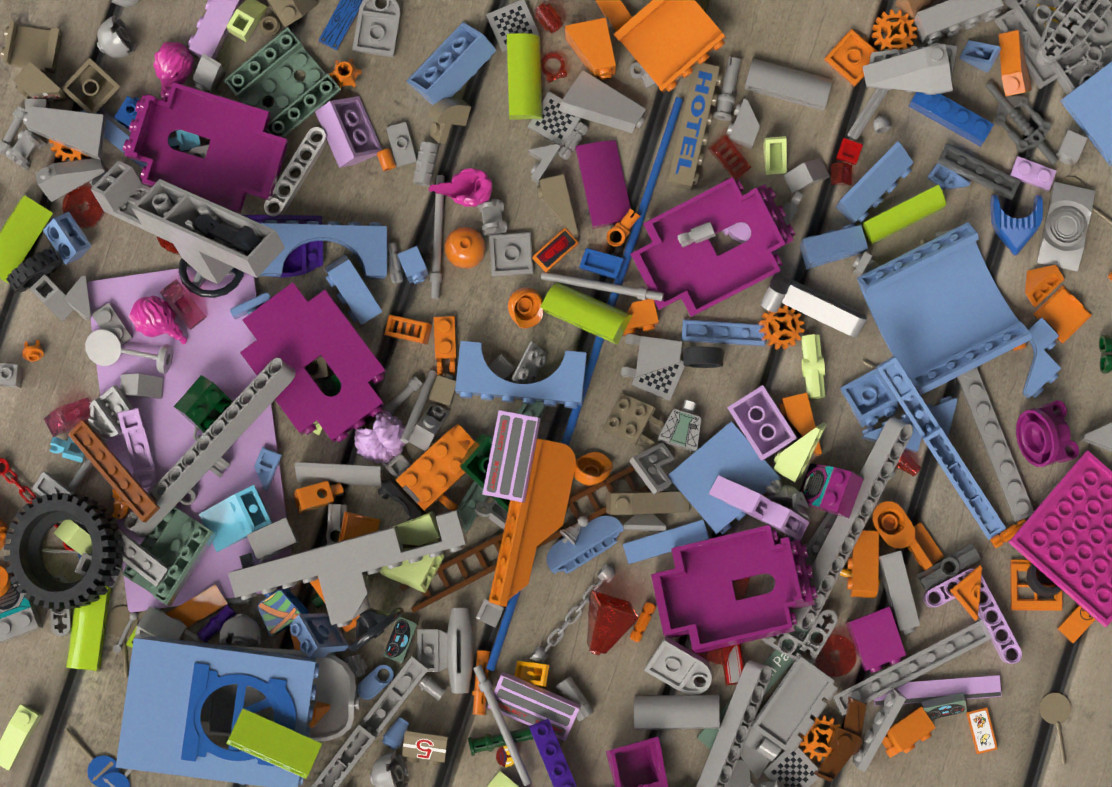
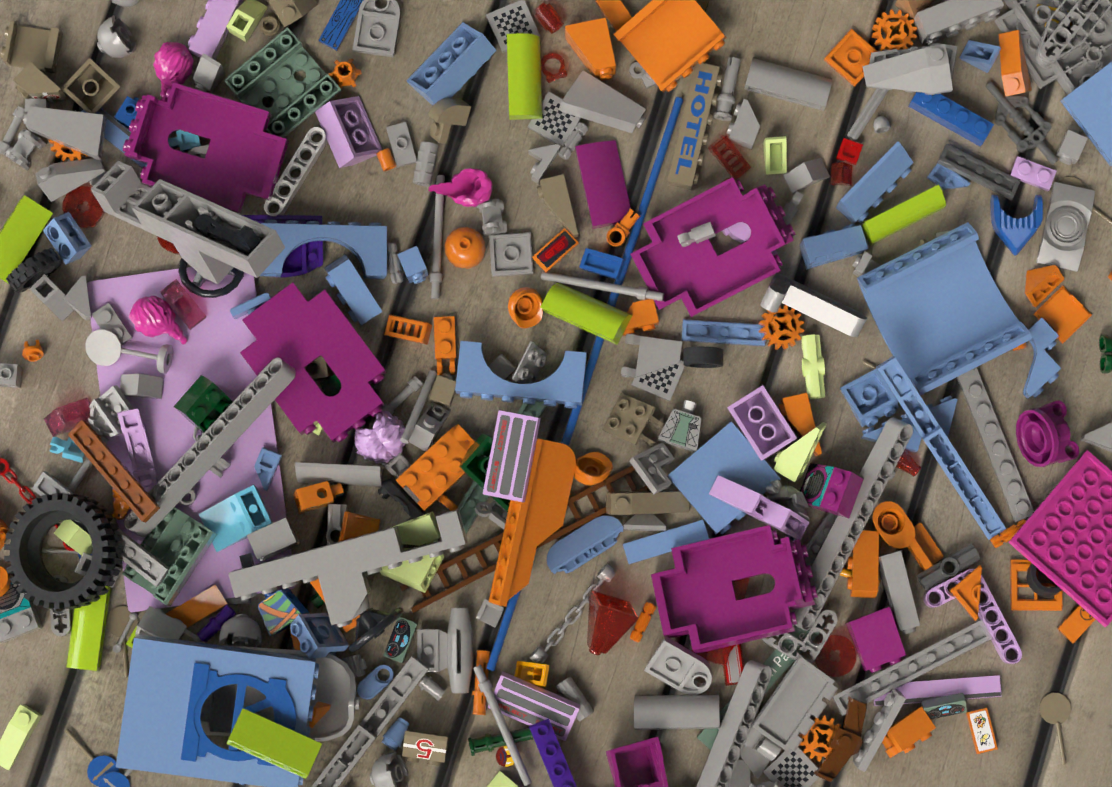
(571, 533): light grey piece -> none

